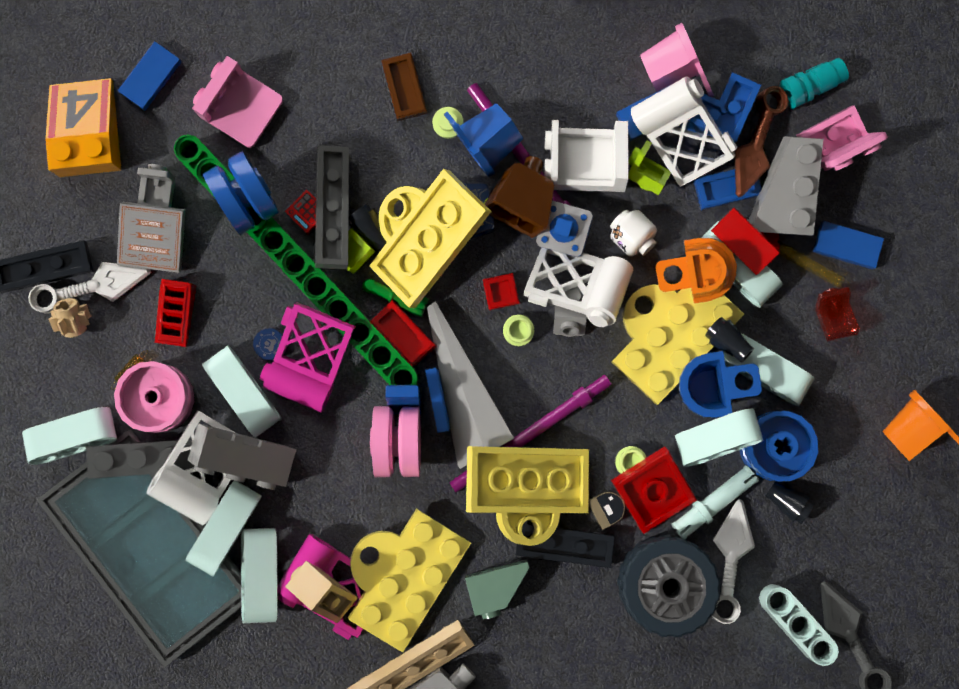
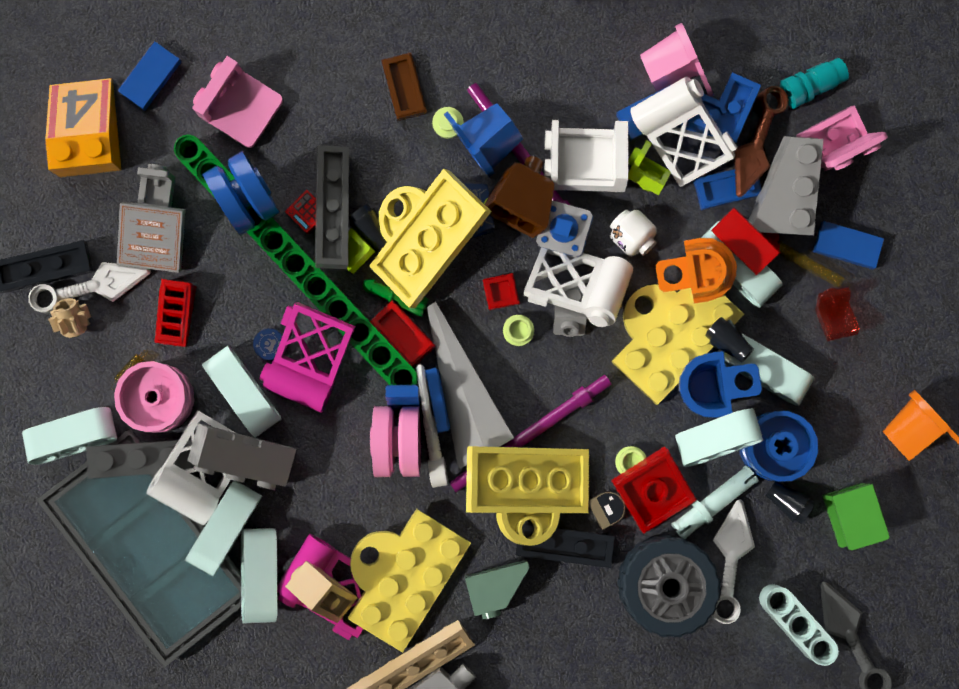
(436, 462): none -> white piece
(856, 516): none -> bright green piece

